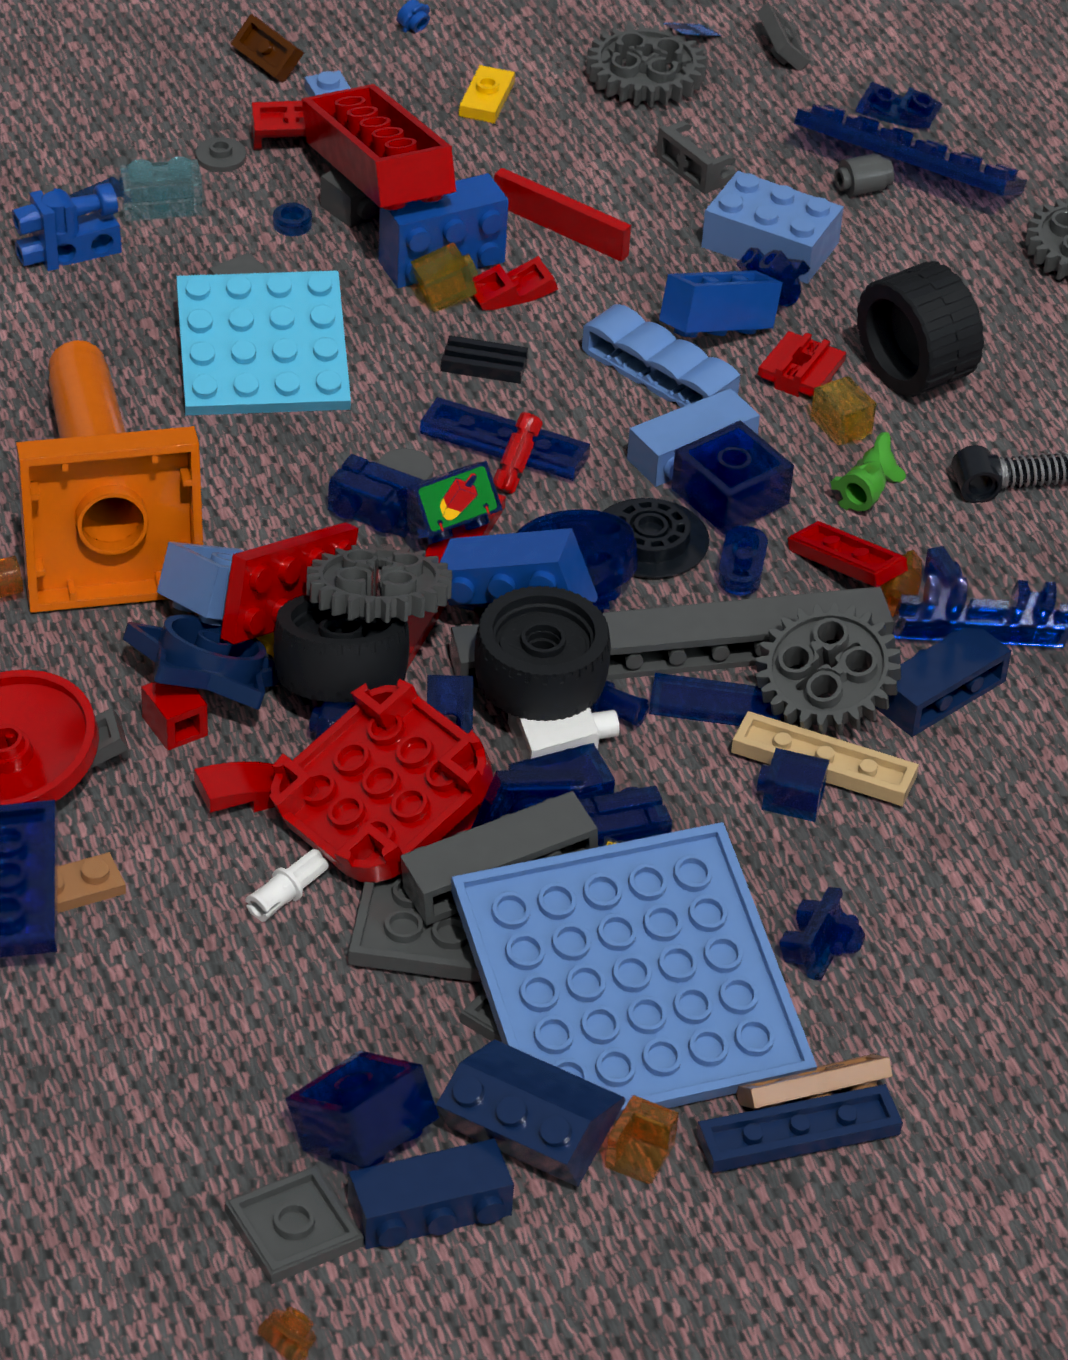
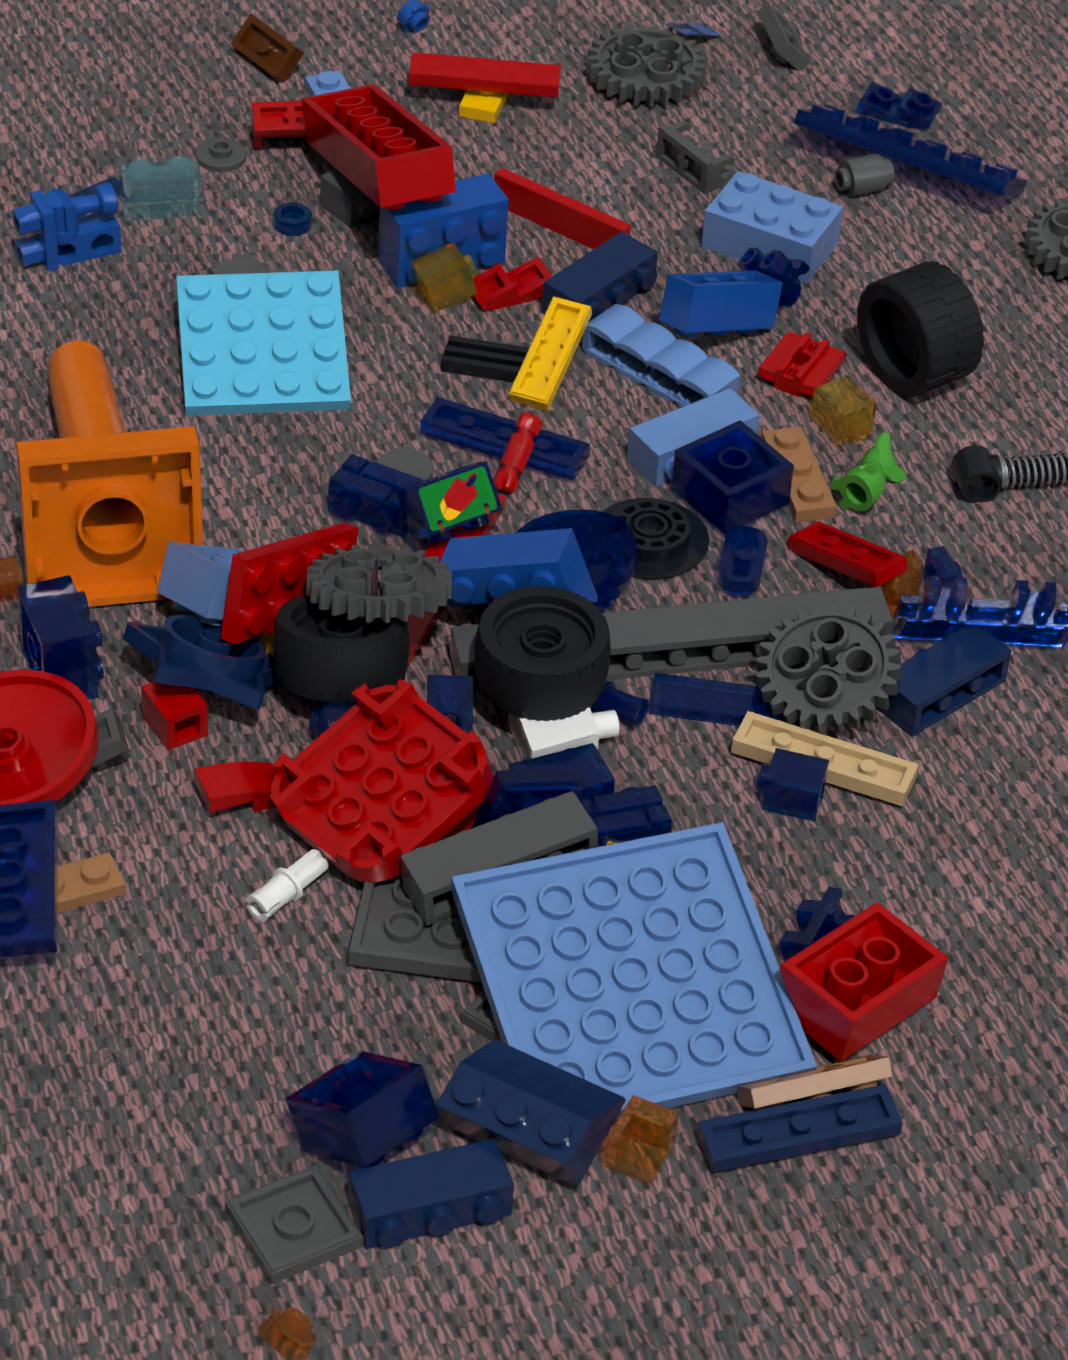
(59, 633): none -> clear blue brick
(484, 75): none -> red tile
(550, 353): none -> yellow plate
(605, 275): none -> dark blue brick
(809, 491): none -> medium nougat plate
(862, 980): none -> red slope

